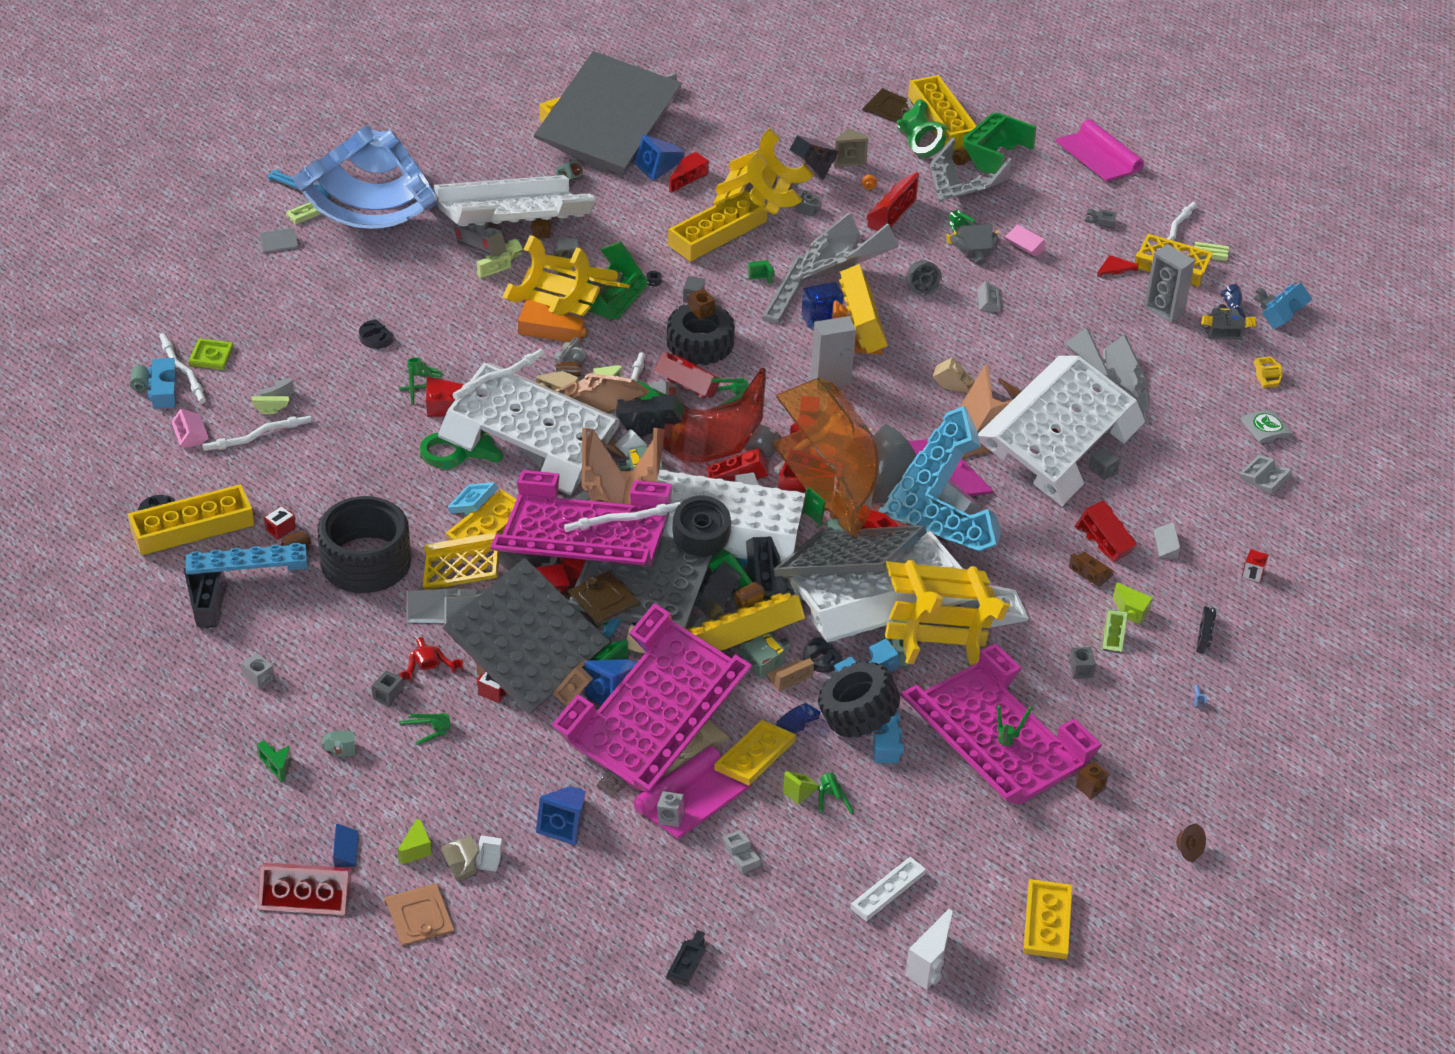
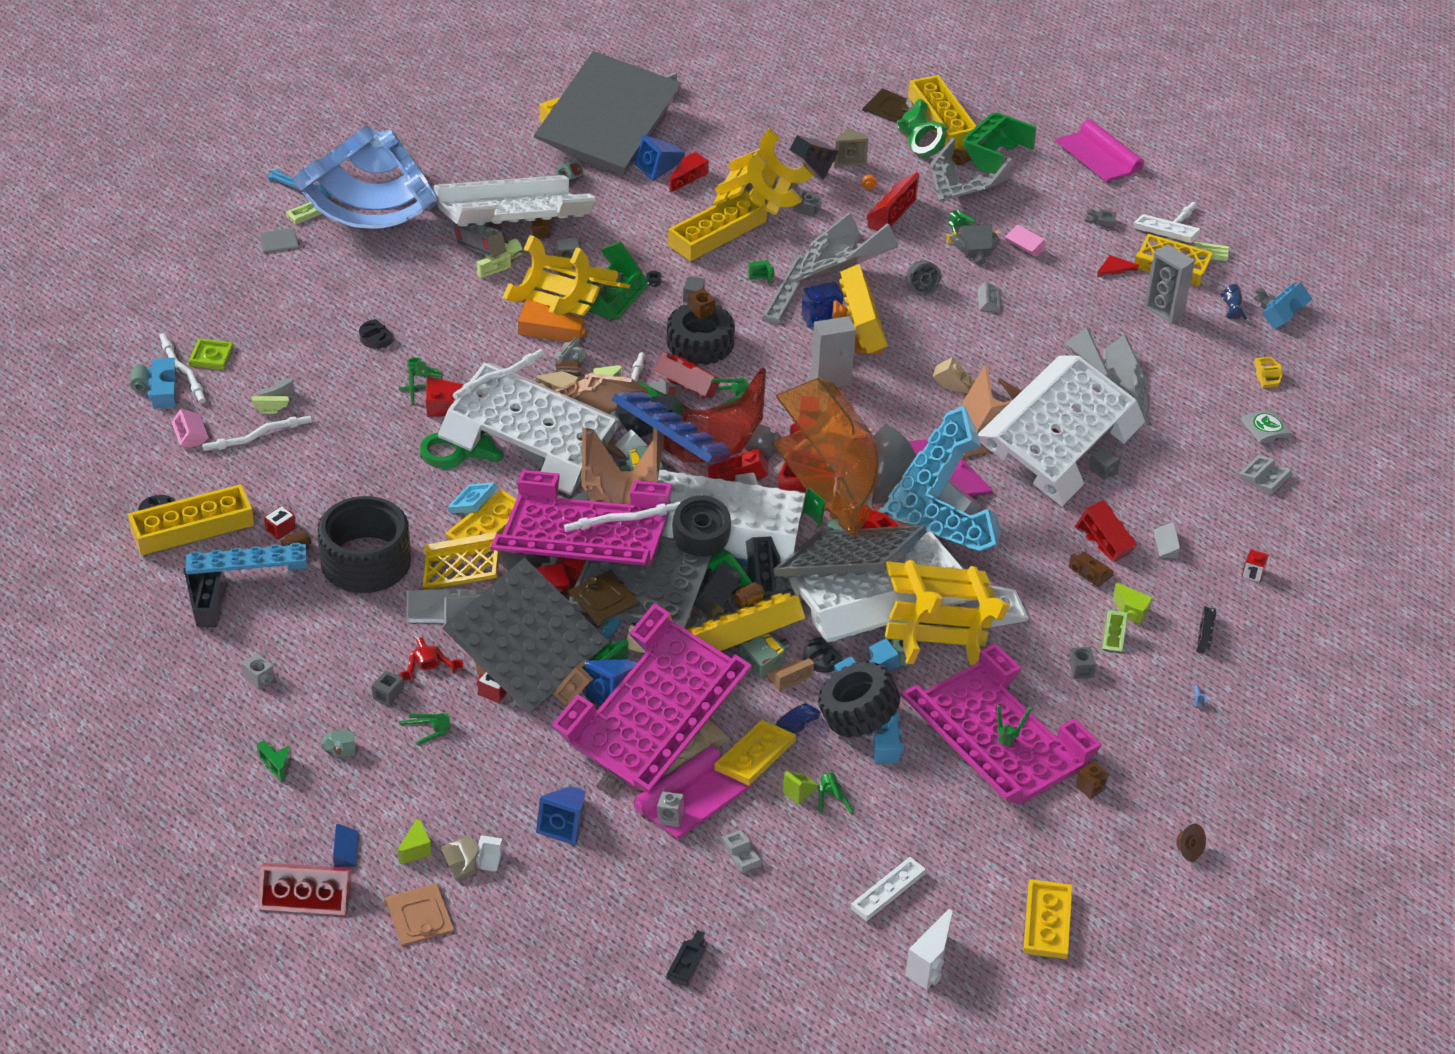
(673, 426): none -> blue plate
(1167, 228): none -> white plate
(1226, 323): dark grey torso -> none

